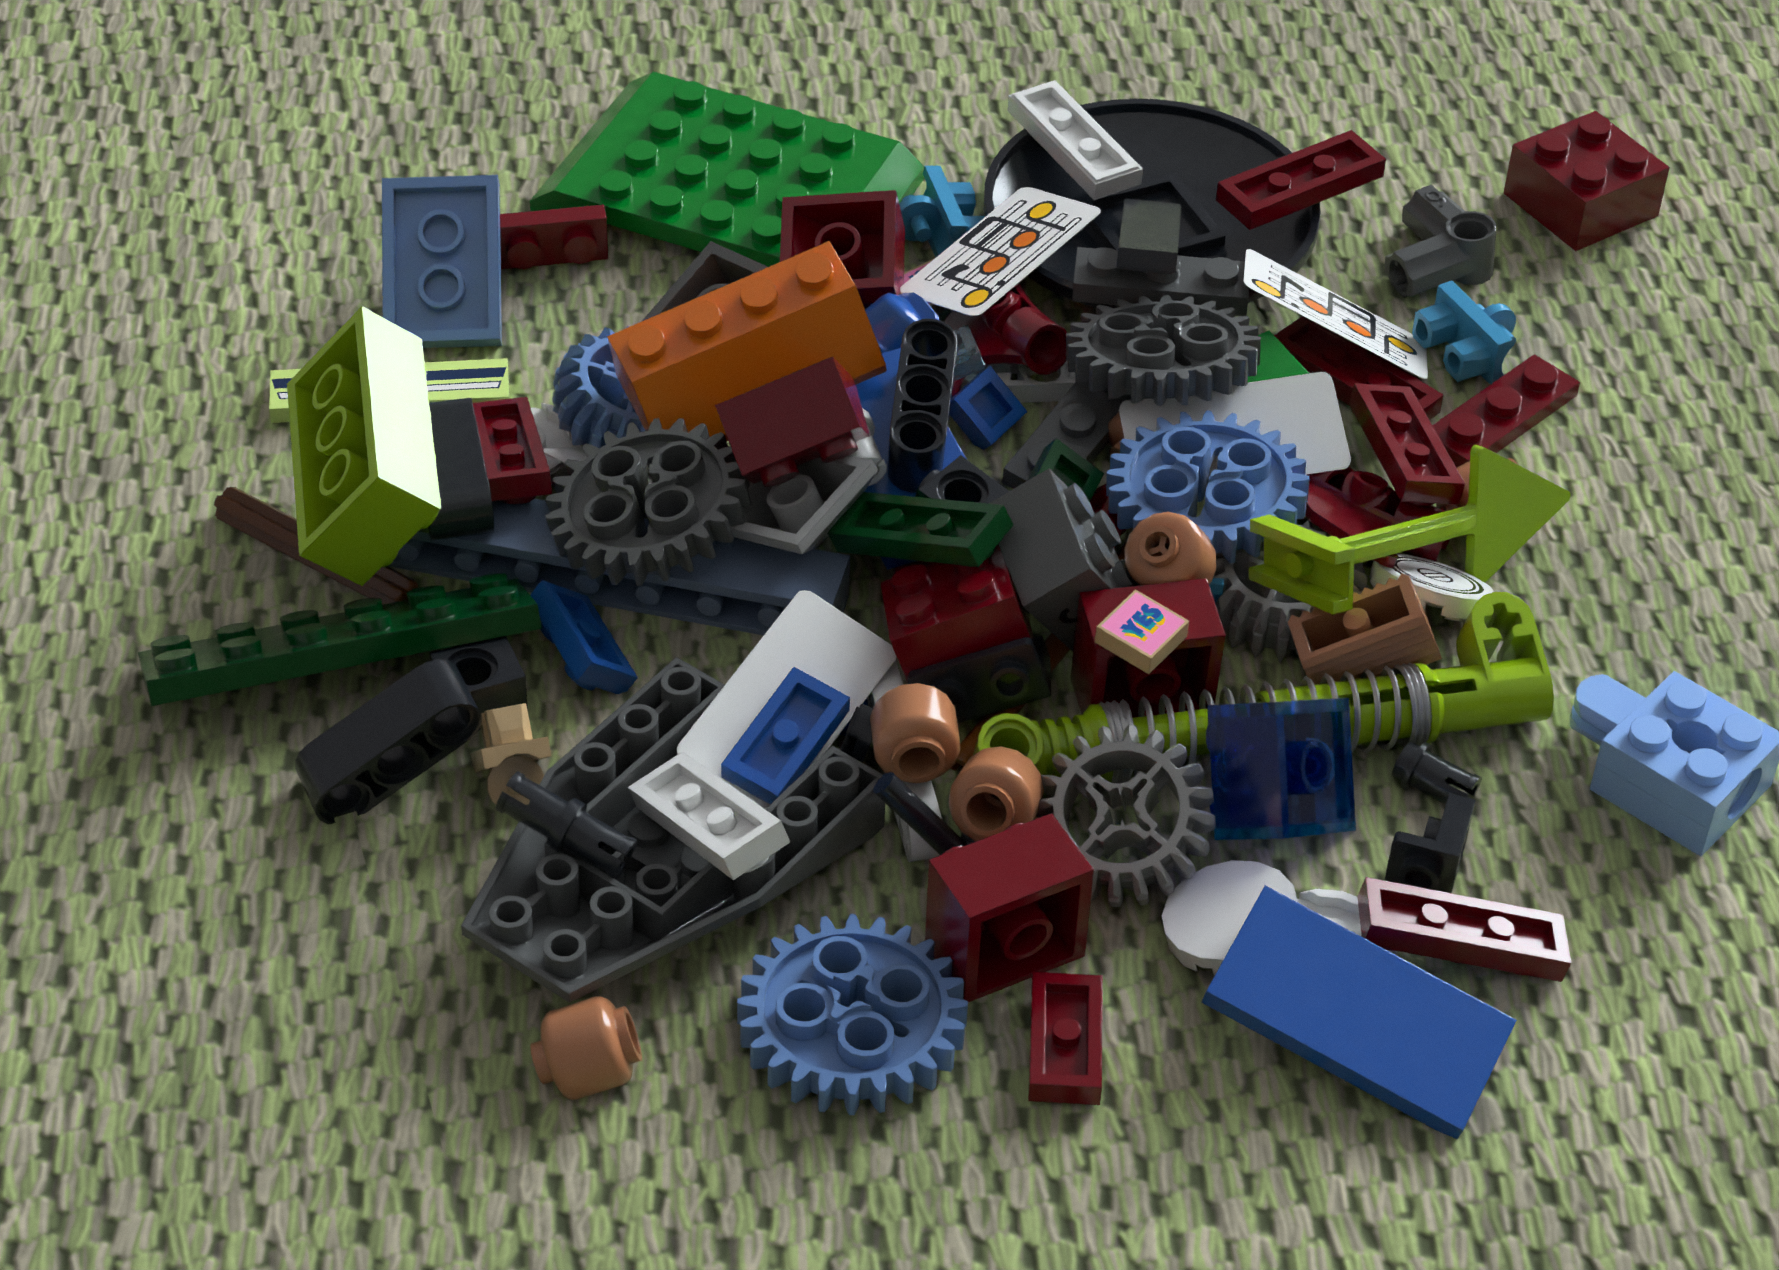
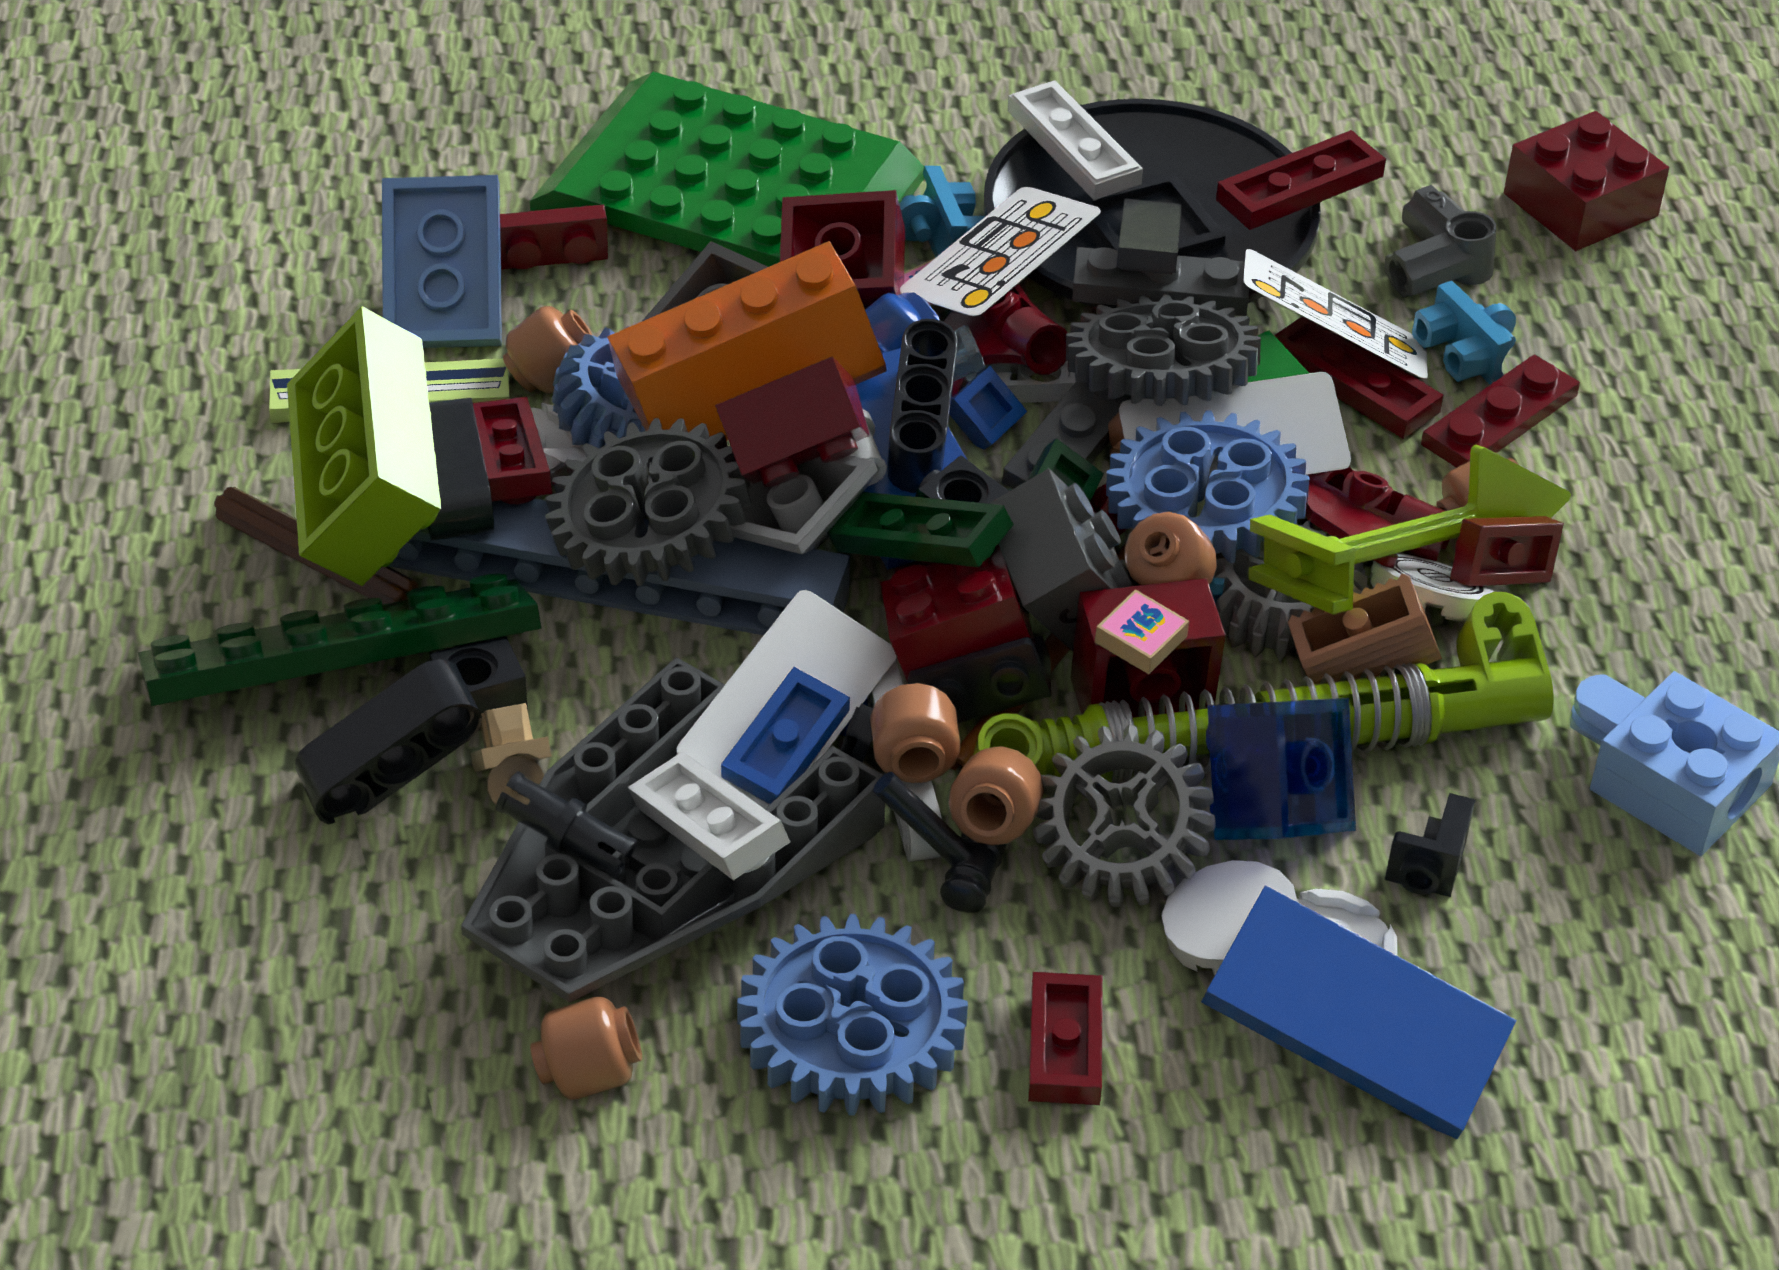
(540, 344): none -> nougat head
(582, 639): blue plate -> none
(1009, 905): dark red brick -> none
(1406, 444): dark red plate -> none
(1432, 774): black pin -> none
(1464, 929): plate -> none
(1506, 550): none -> dark red plate

